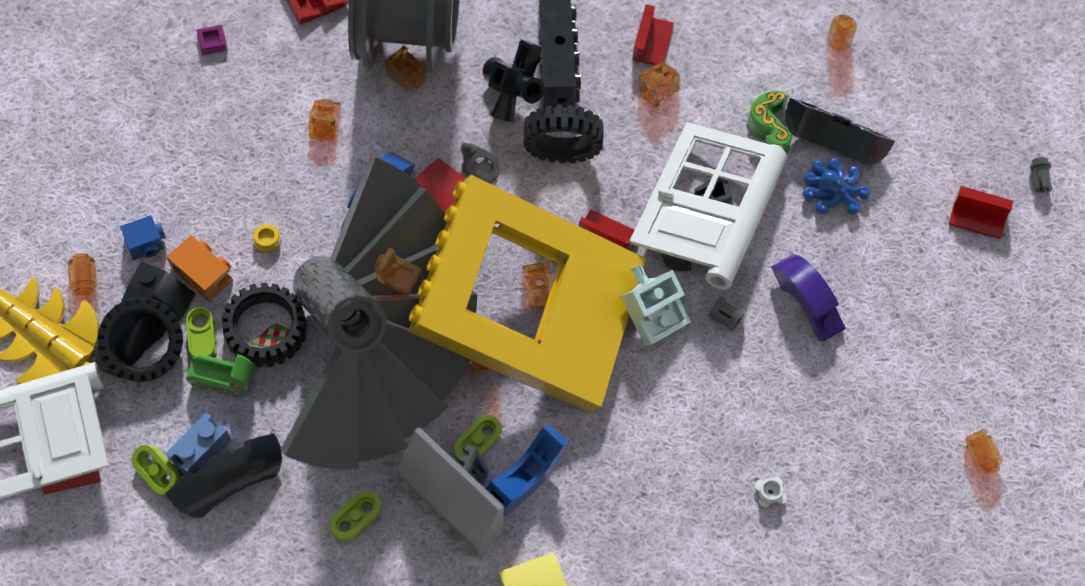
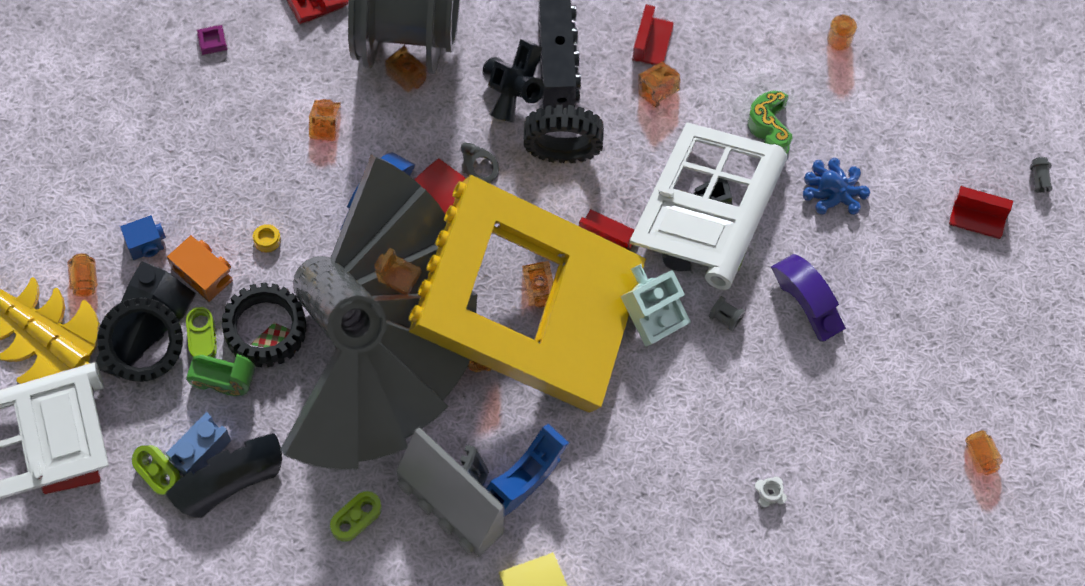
(474, 437): lime plate -> none
(836, 133): black brick -> none

